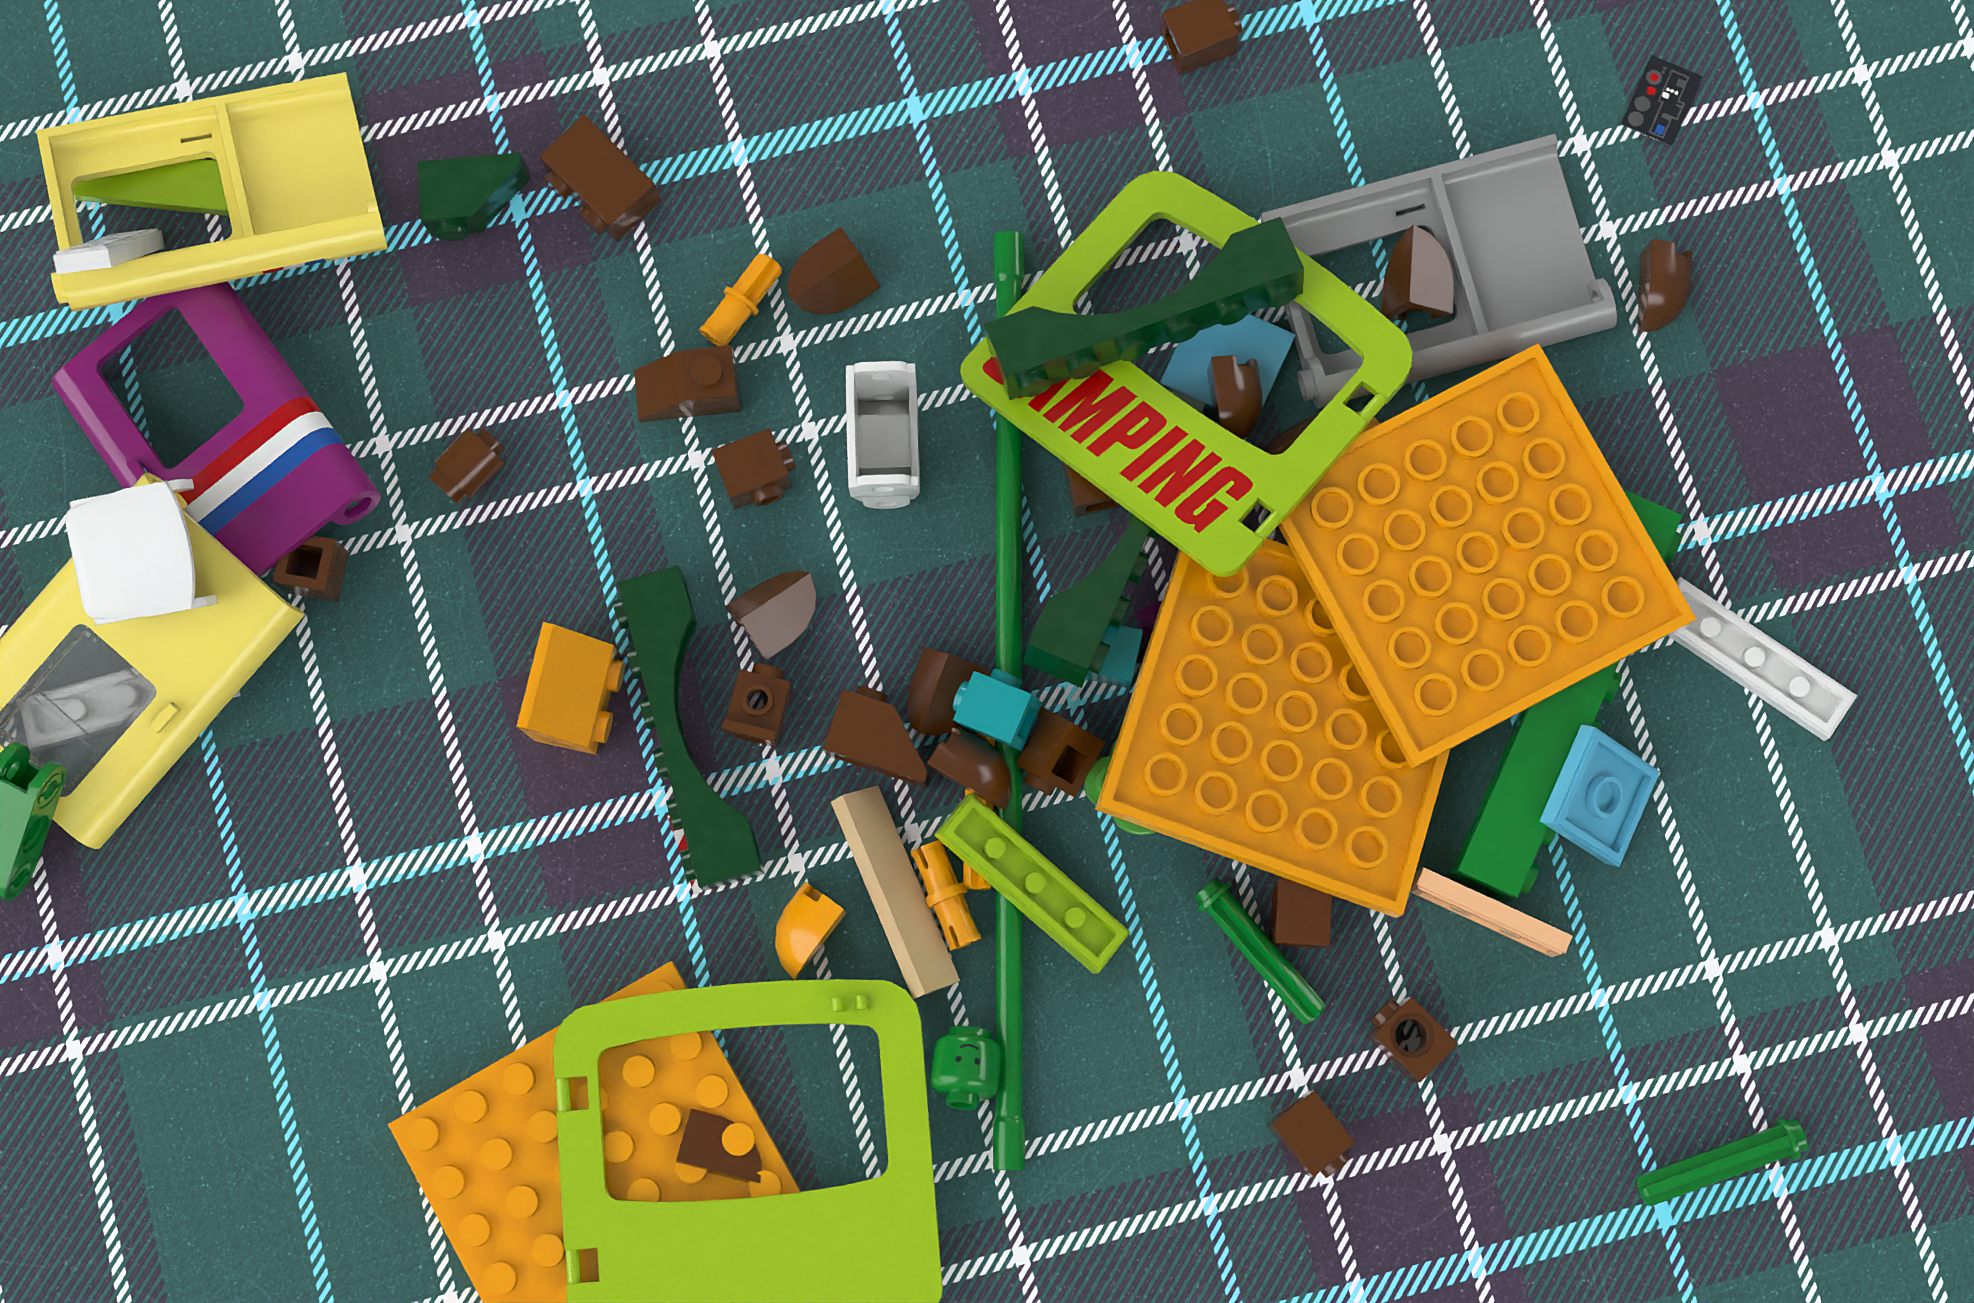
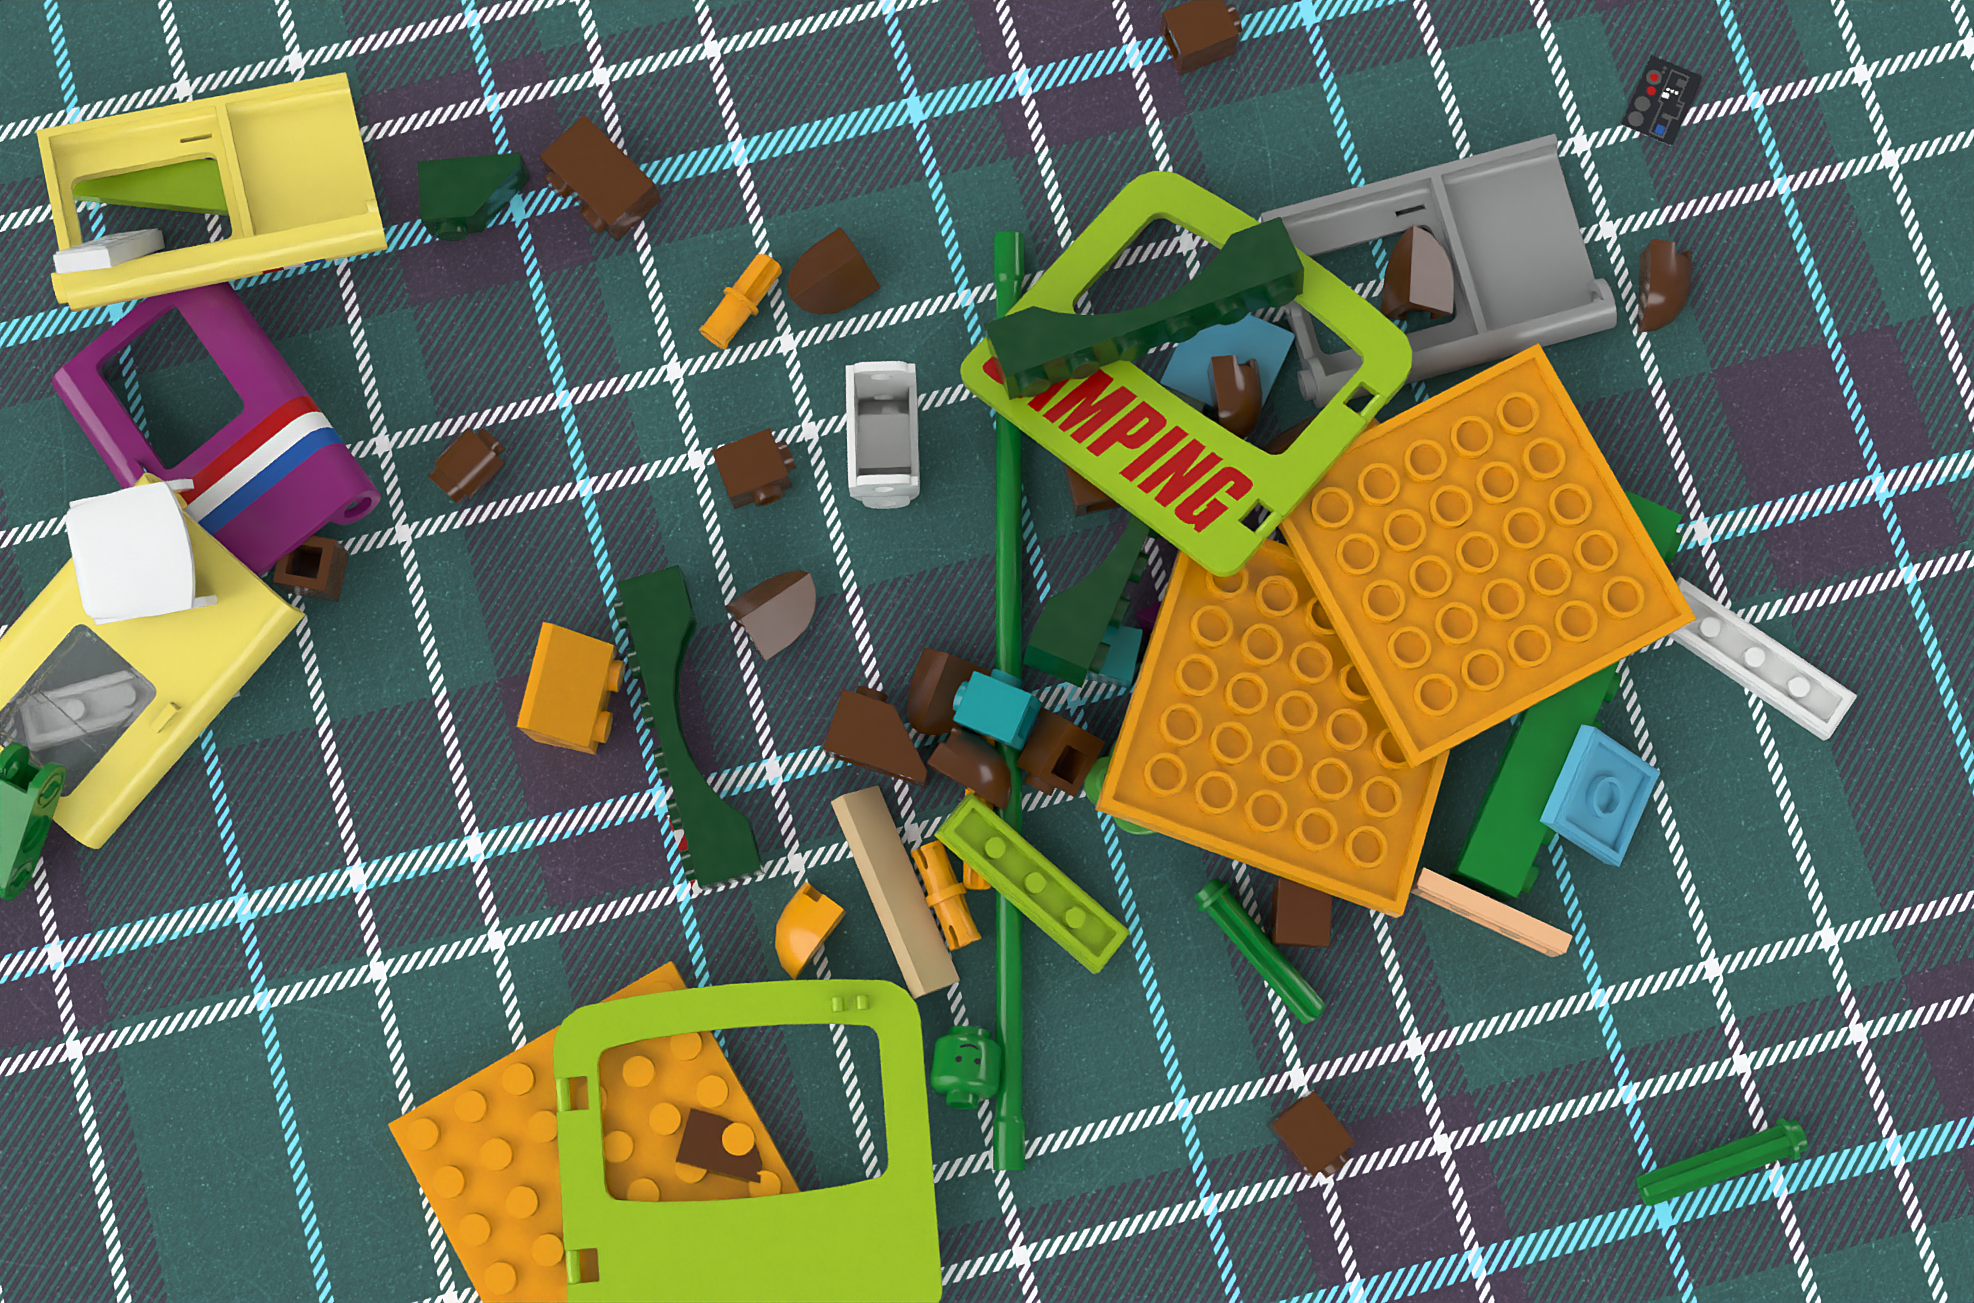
(688, 385): reddish brown slope -> none
(760, 725): reddish brown brick -> none
(1434, 1043): reddish brown brick -> none

